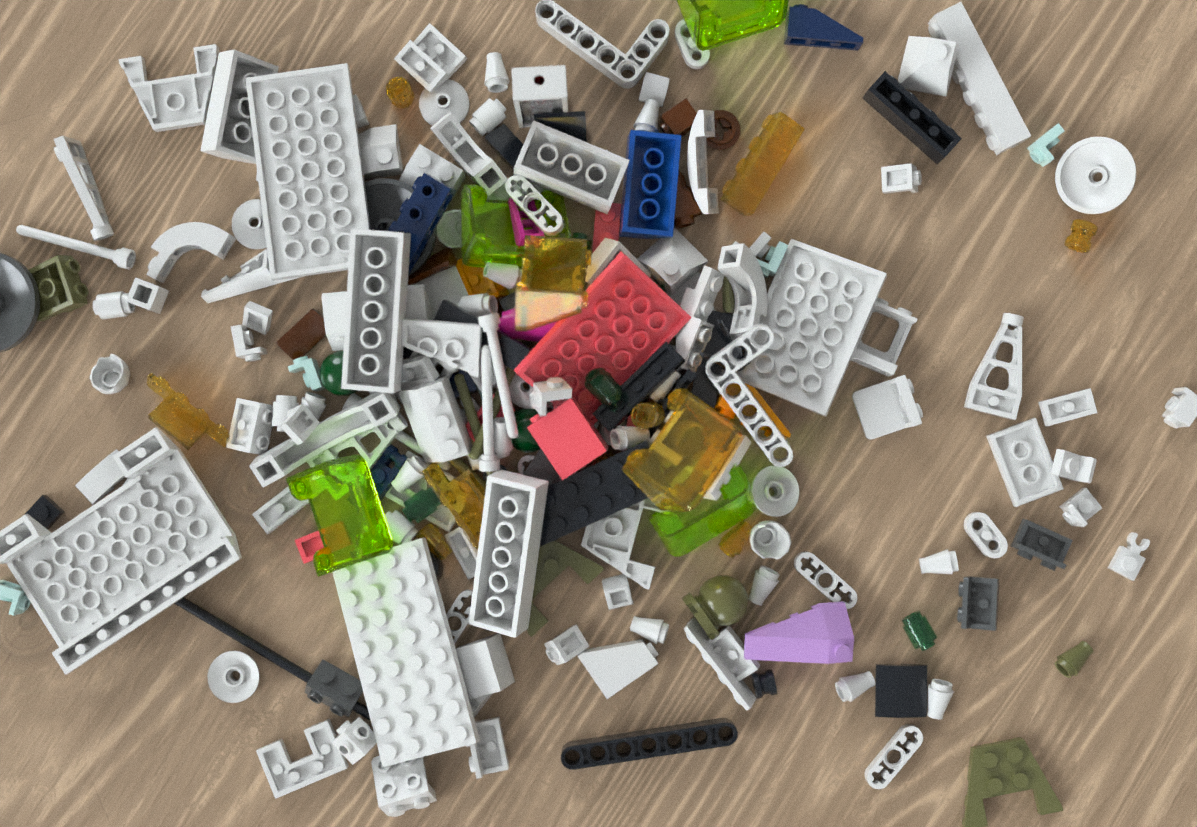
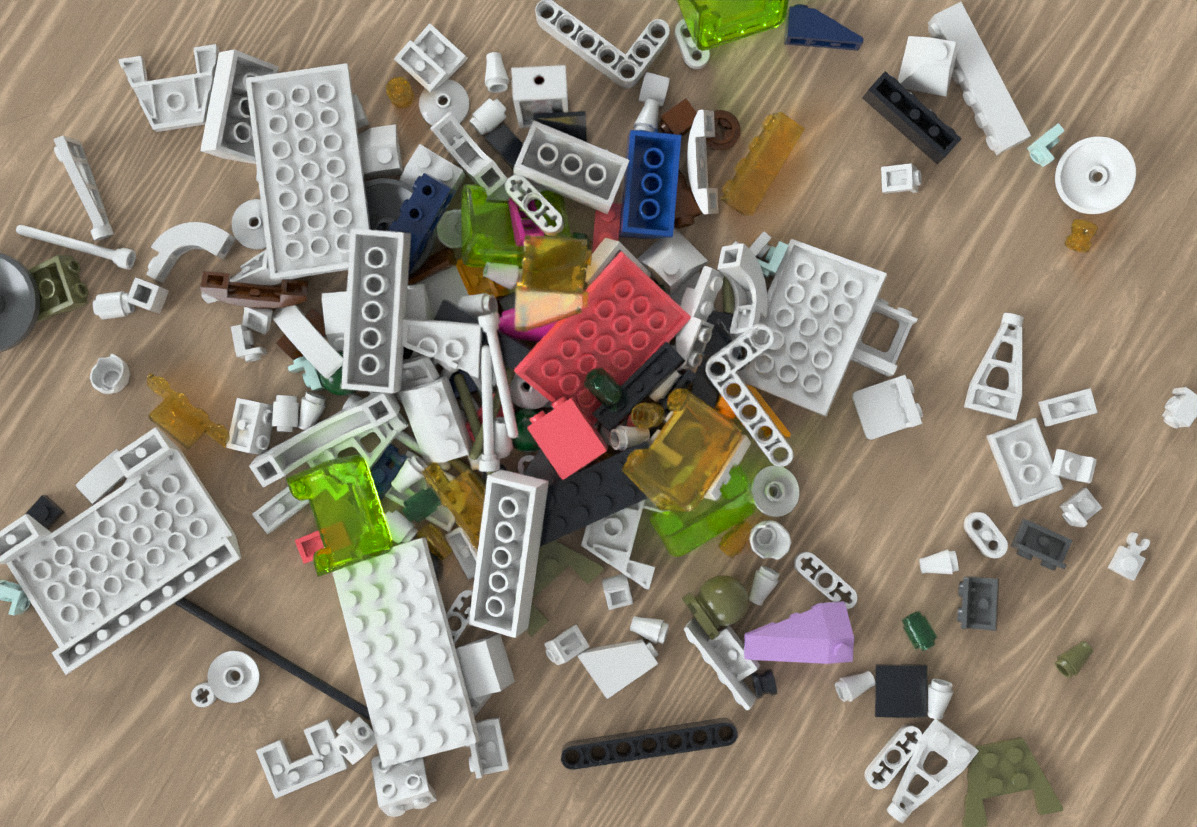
(197, 691): none -> white bush
(253, 295): none -> reddish brown slope
(299, 424): white bracket -> none
(308, 340): none -> white slope
(334, 688): dark grey bracket -> none
(550, 390): white bracket -> none
(948, 745): none -> white plate

